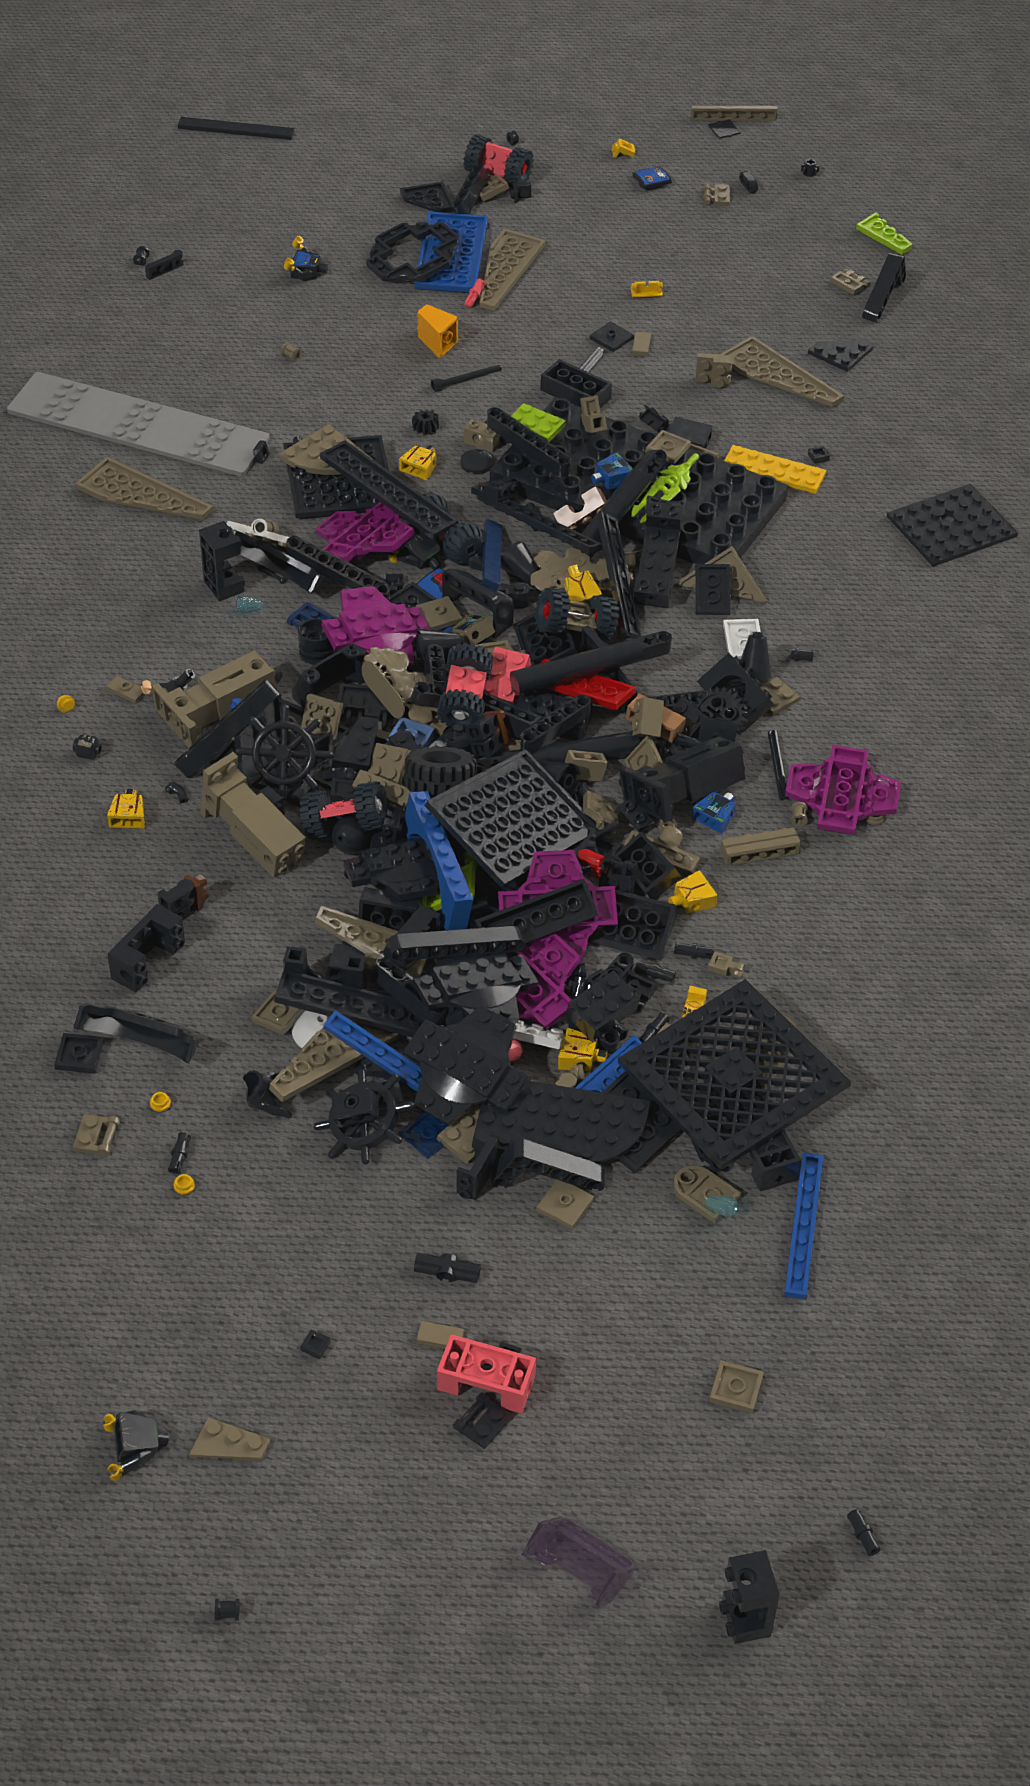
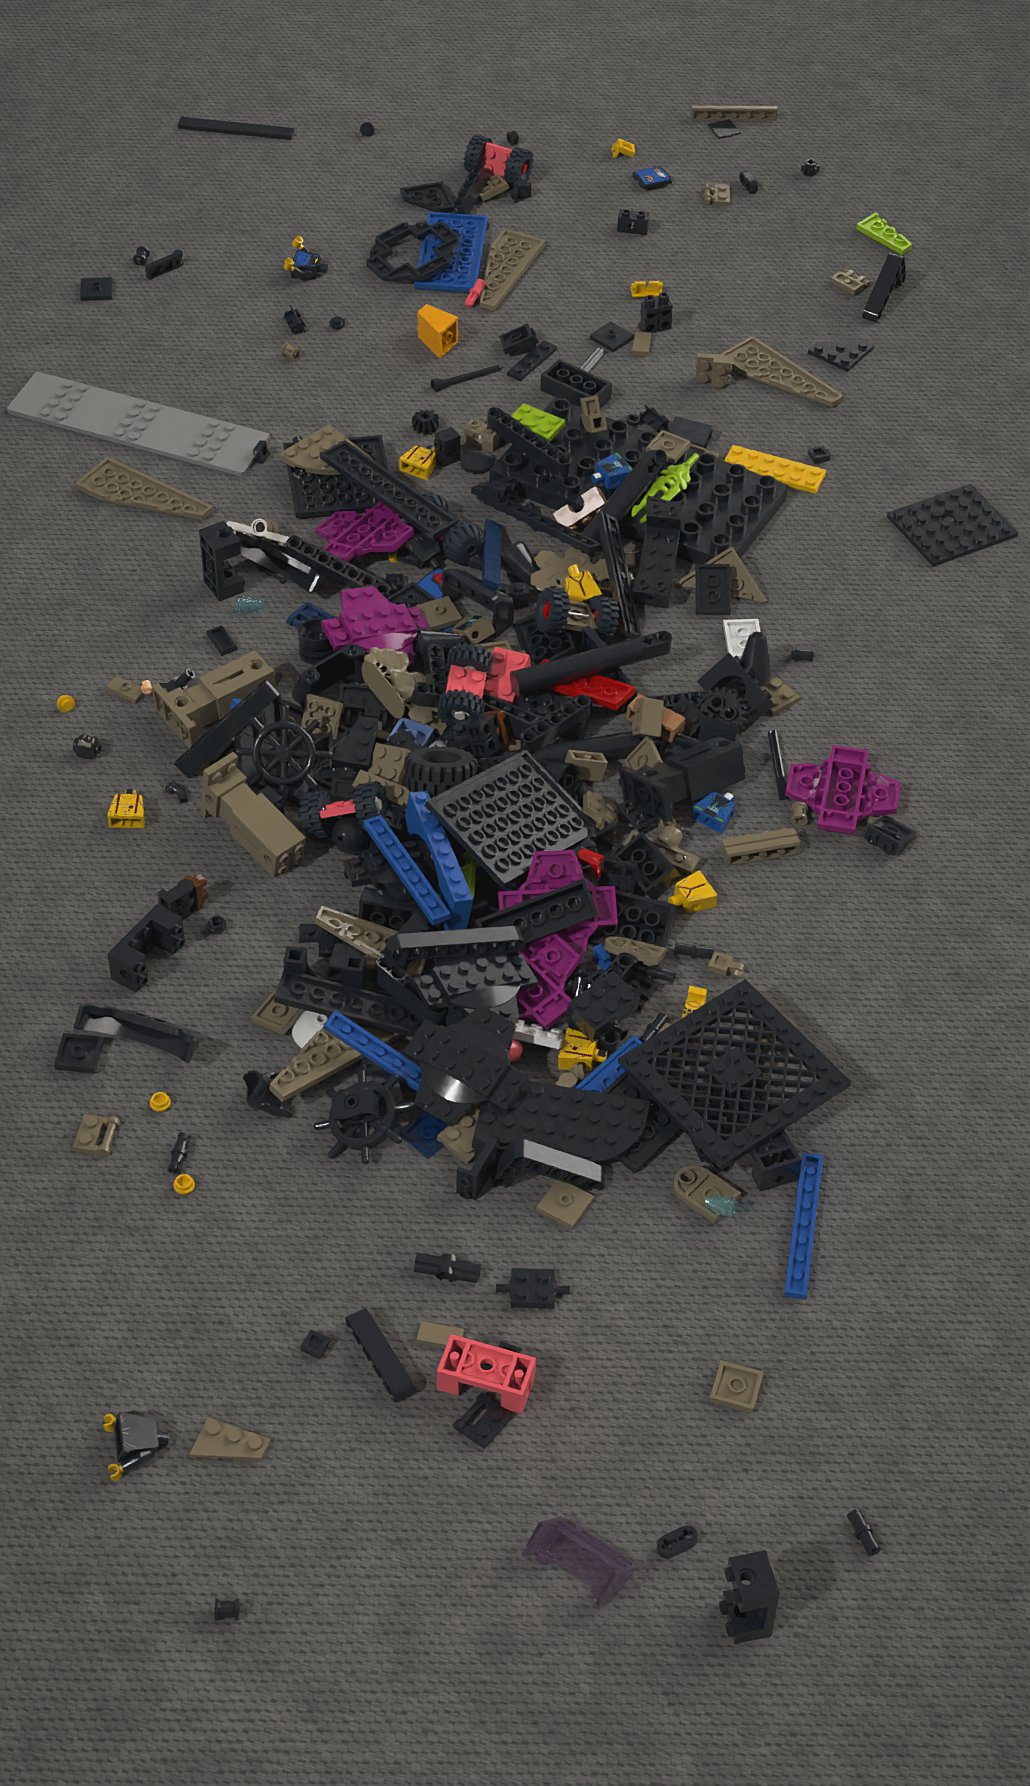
(96, 289): none -> black plate
(216, 925): none -> black plate
(221, 640): none -> black tile
(294, 321): none -> black hinge
(315, 933): none -> black plate
(337, 323): none -> black plate
(367, 129): none -> black plate
(381, 1354): none -> black beam
(407, 870): none -> blue plate
(447, 446): none -> black brick
(521, 337): none -> black plate
(531, 360): none -> black plate
(532, 1288): none -> black plate
(601, 957): none -> blue plate
(633, 222): none -> black brick
(633, 420): none -> black bush
(641, 951): none -> dark tan plate
(656, 312): none -> black hips
(675, 1537): none -> black beam
(889, 835): none -> black plate

